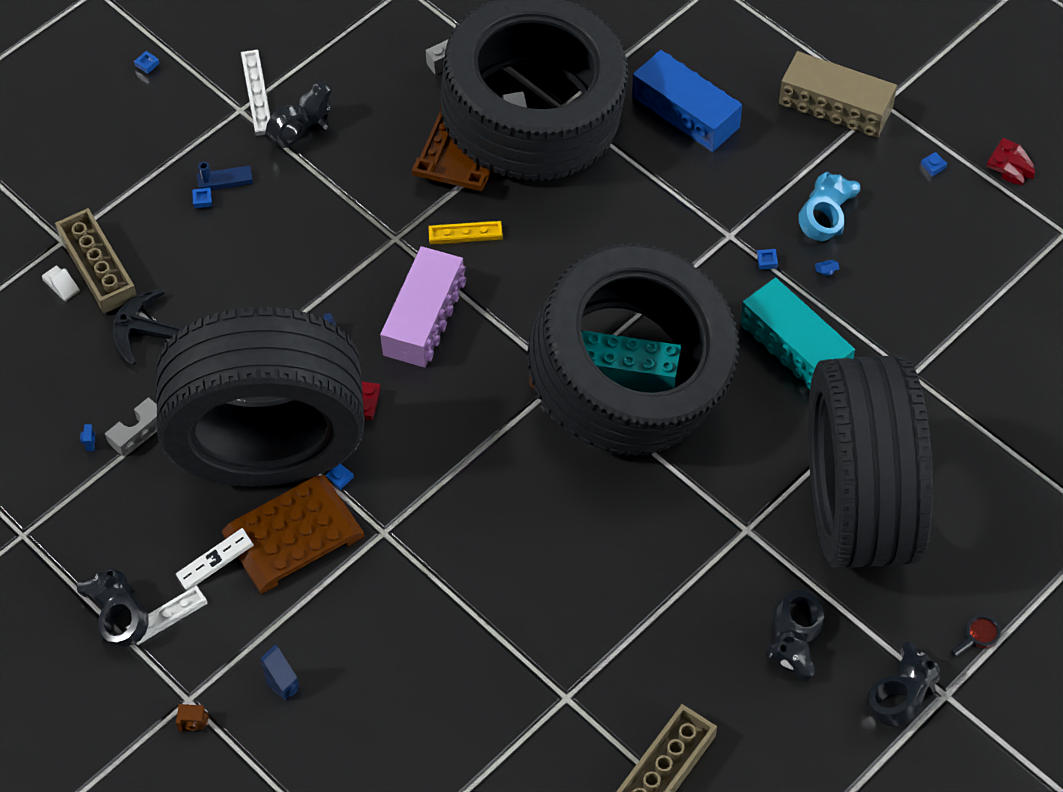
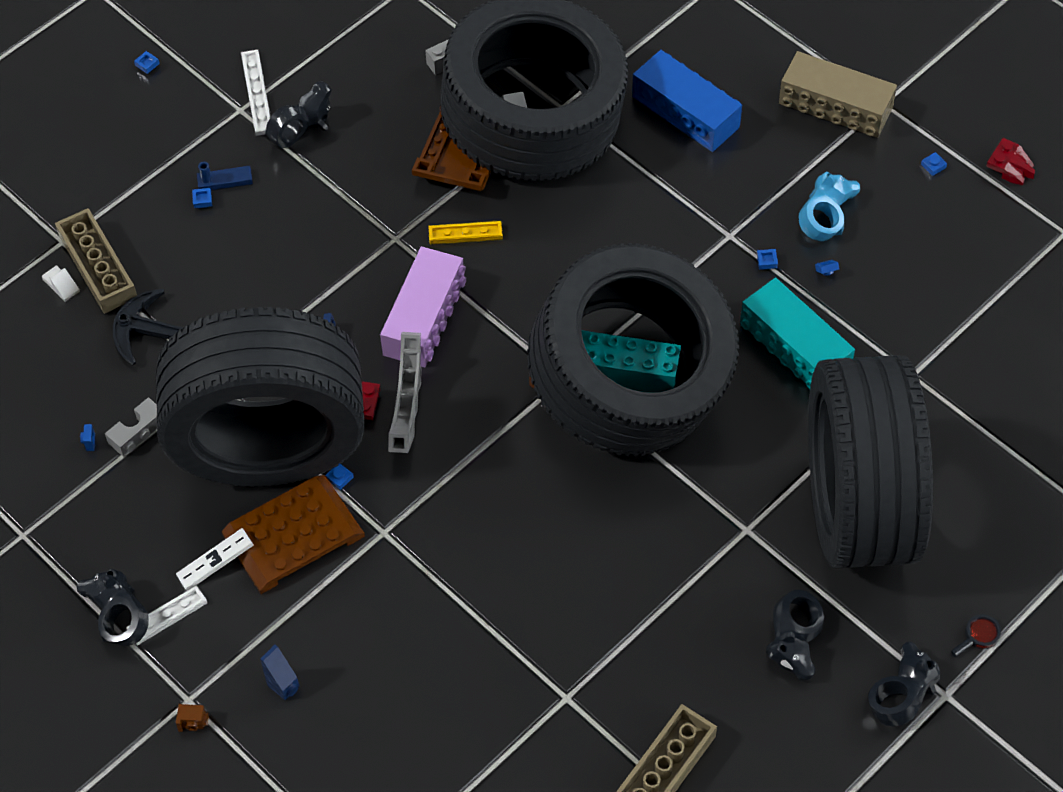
(409, 383): none -> light grey arch

